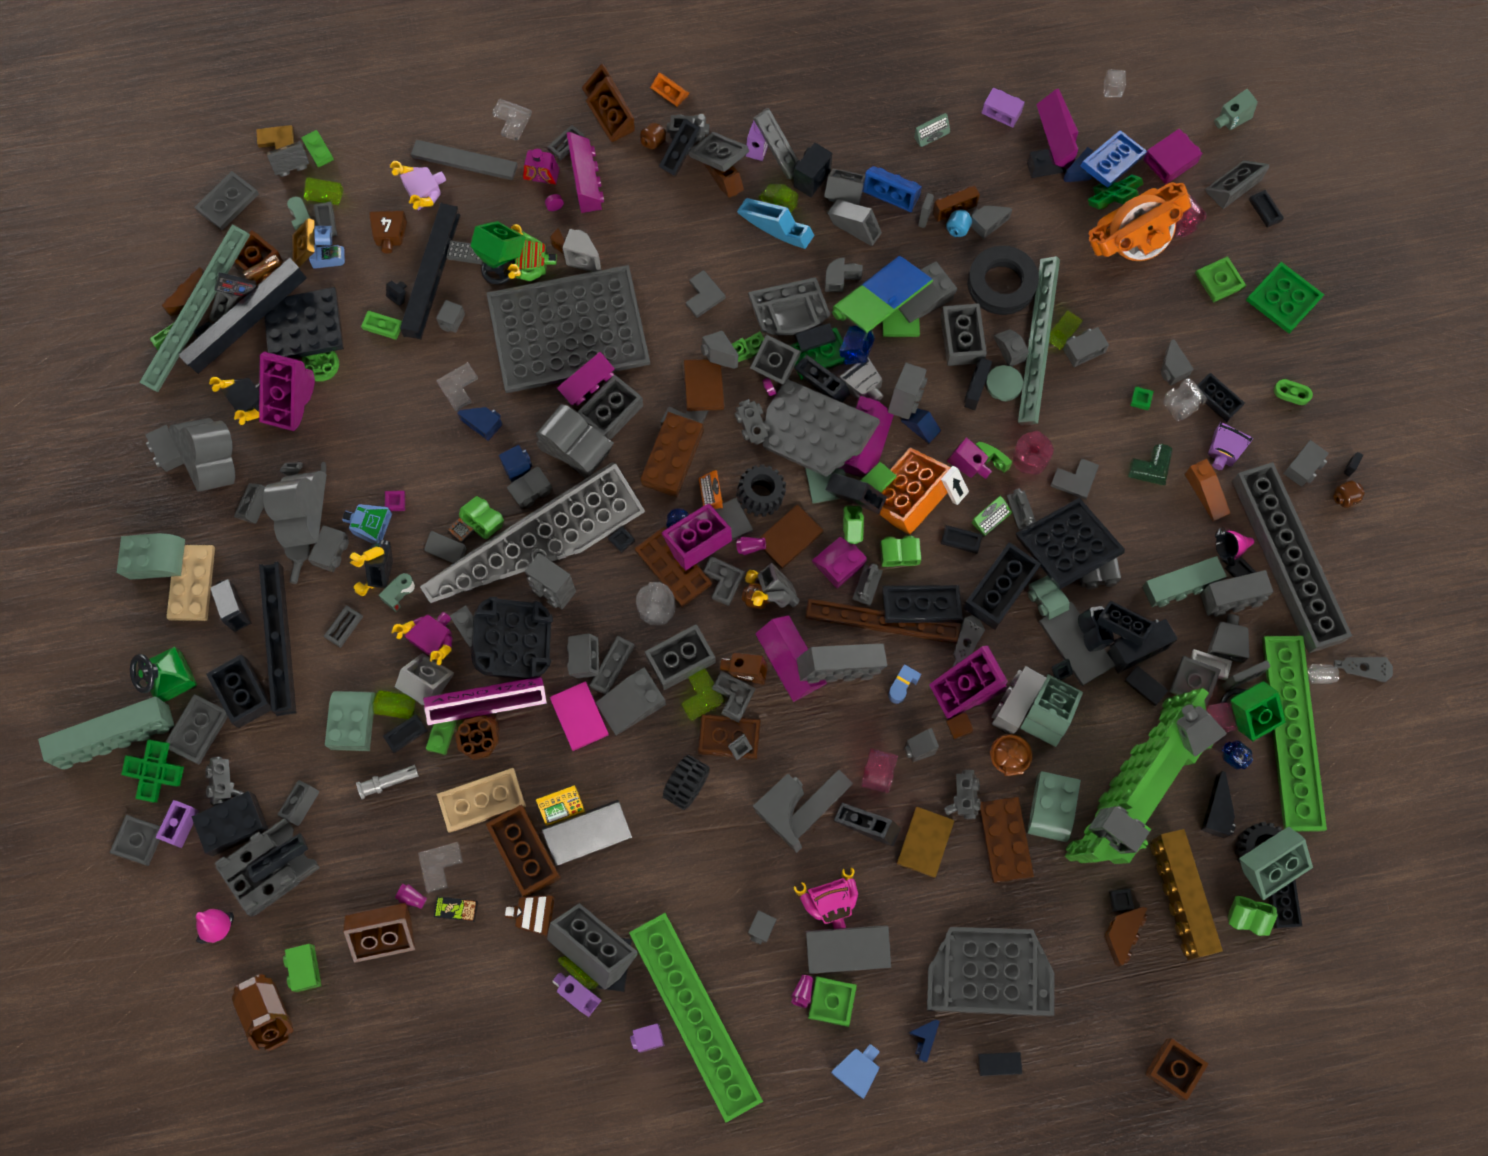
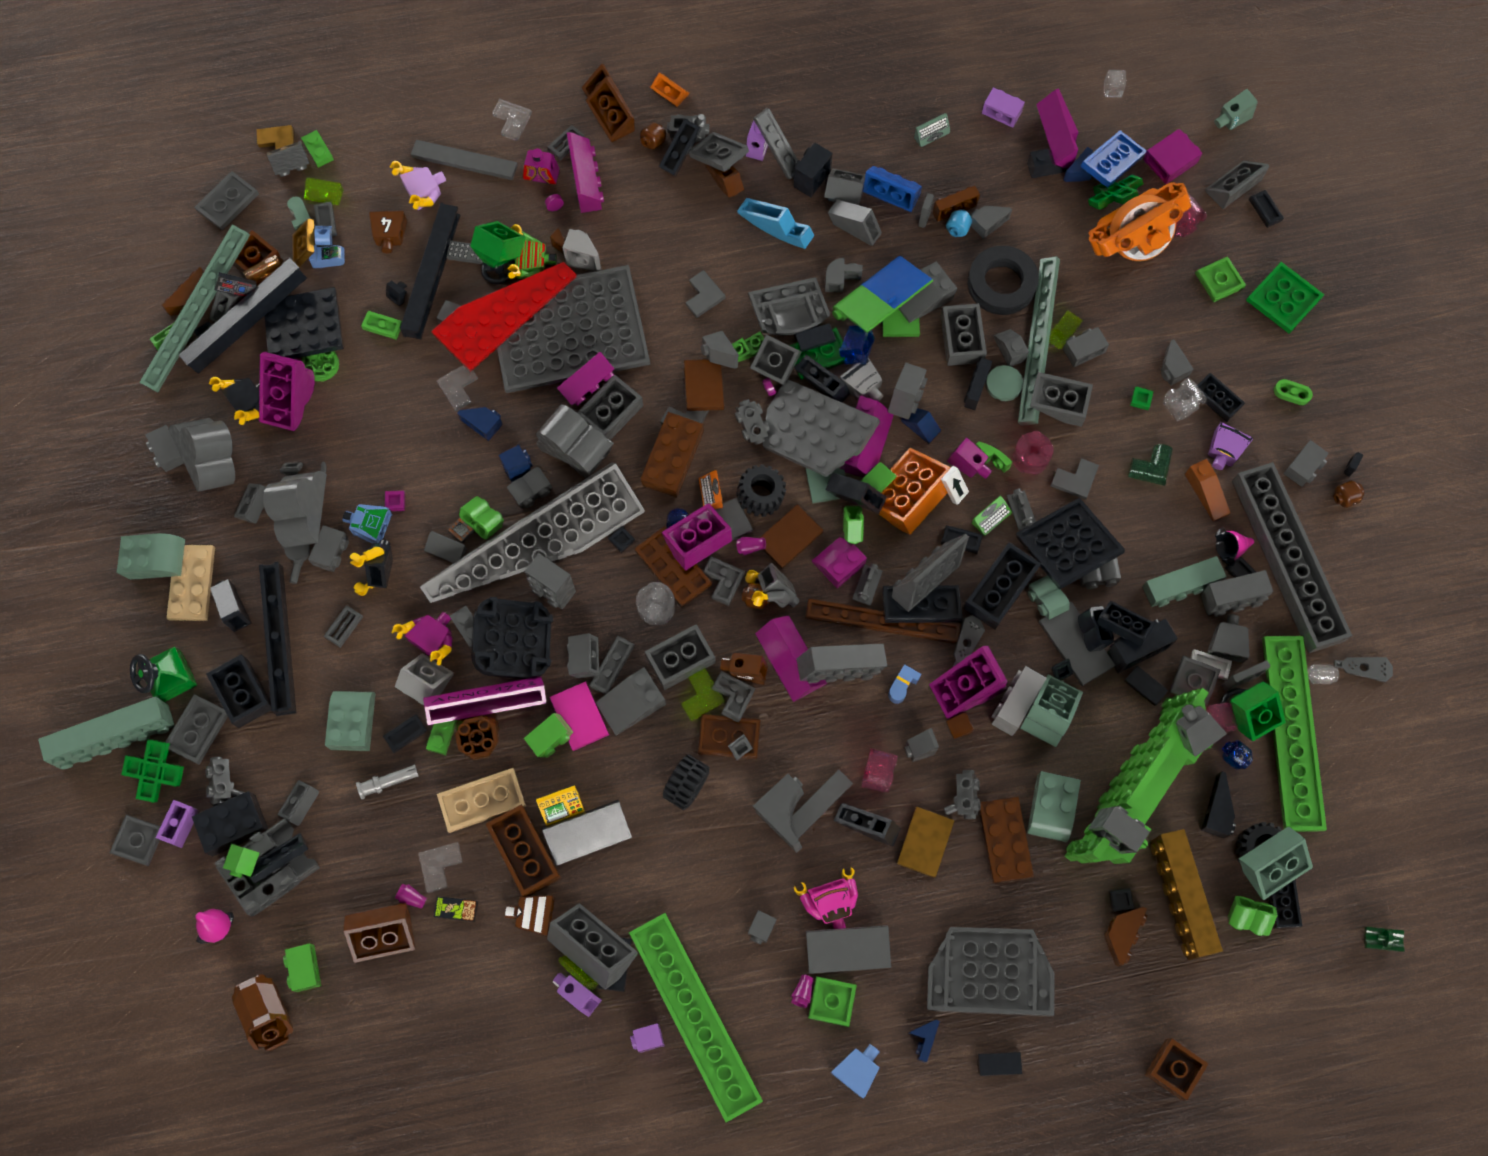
(240, 861): none -> bright green brick
(393, 704): clear neon green slope -> none
(397, 590): sand green leg -> none
(487, 322): none -> red wing
(549, 735): none -> bright green brick
(780, 195): clear neon green slope -> none
(900, 551): bright green brick -> none
(929, 573): none -> dark grey slope
(1011, 754): dark orange piece -> none
(1061, 398): none -> dark grey slope
(1384, 939): none -> dark green hips

